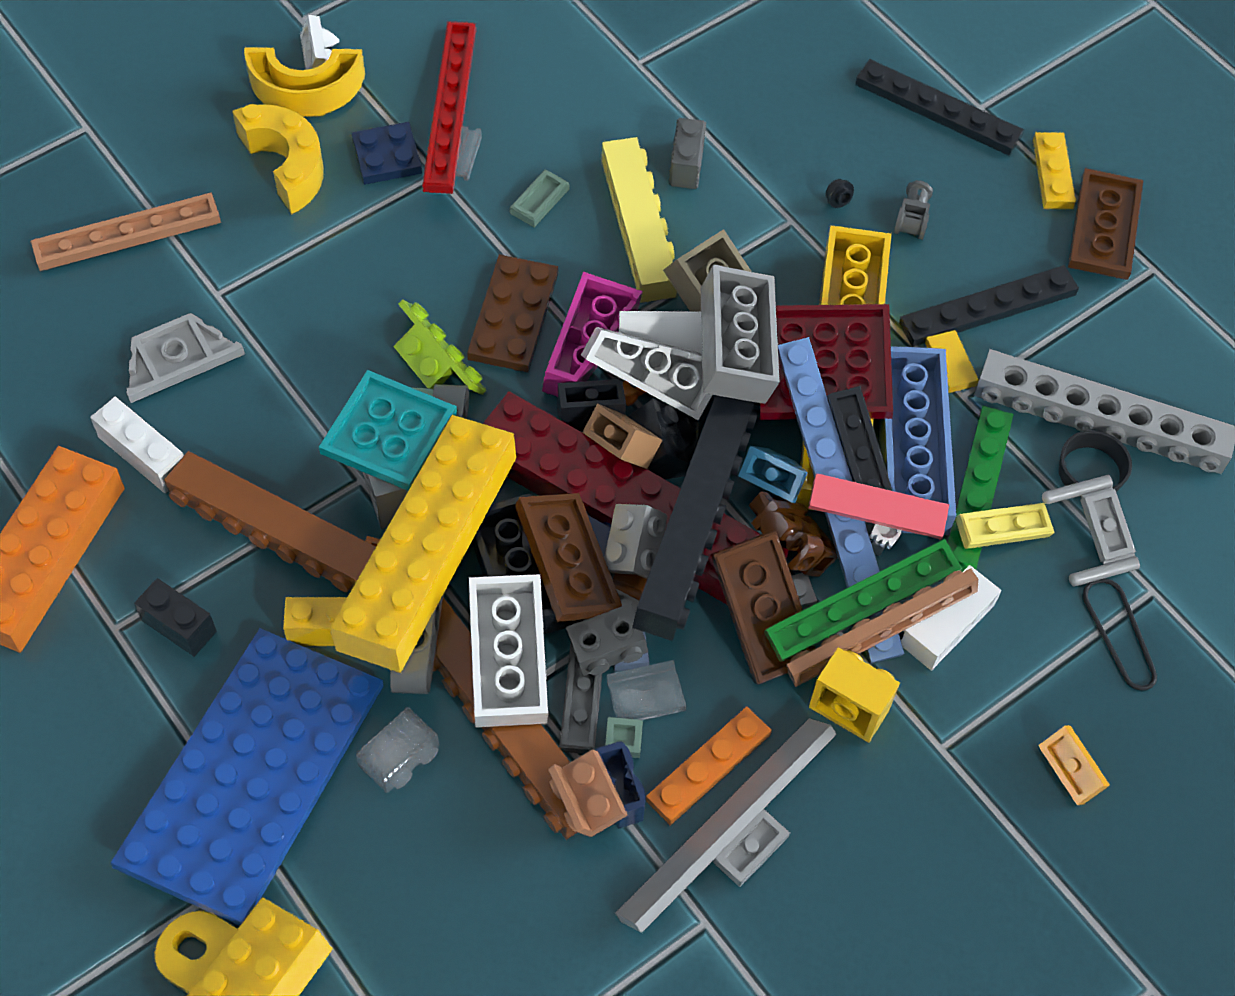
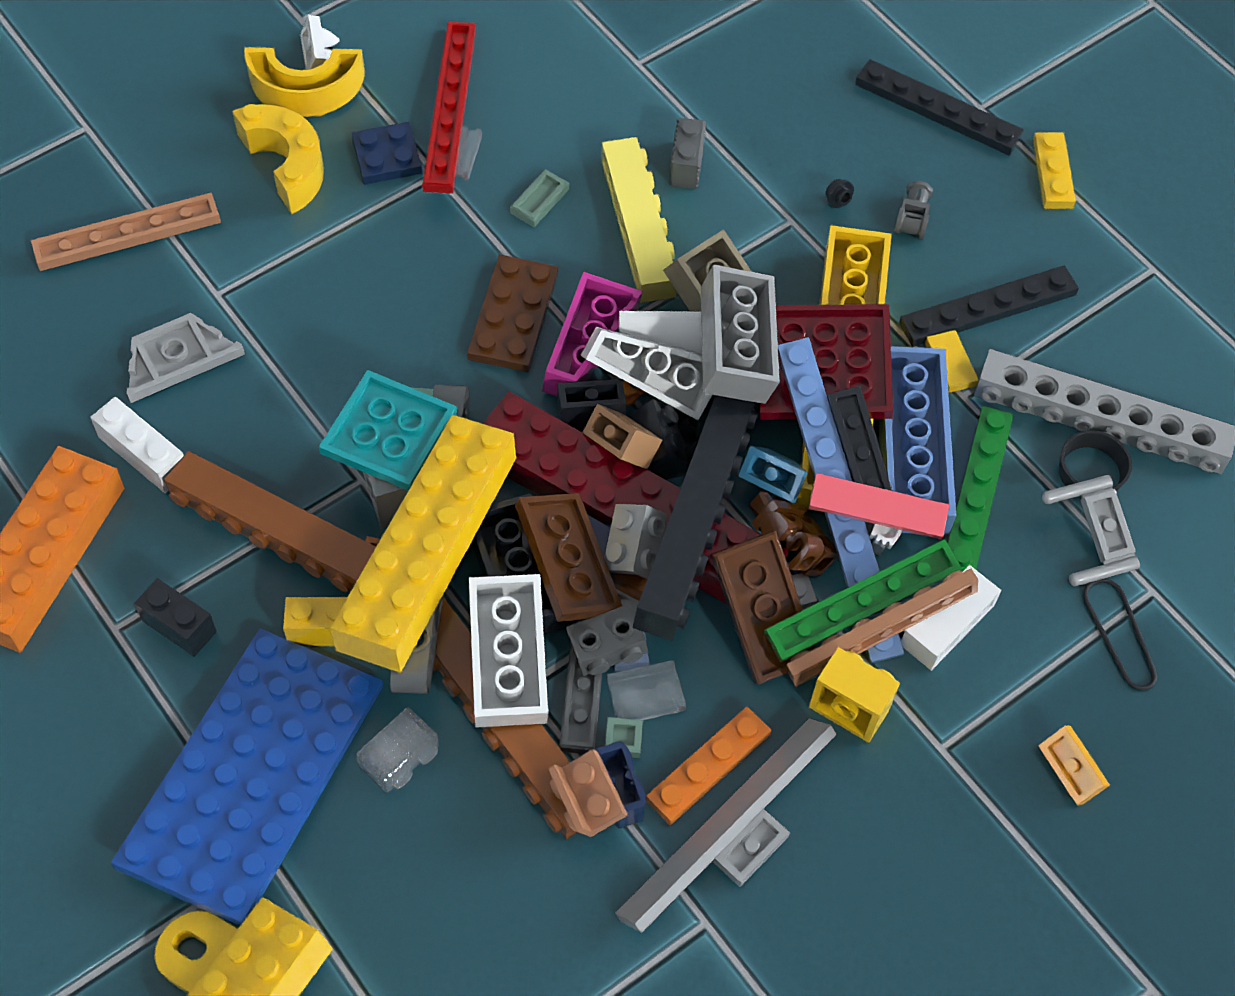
(430, 354): lime bracket -> none
(1004, 525): light yellow tile -> none
(1106, 224): reddish brown plate -> none

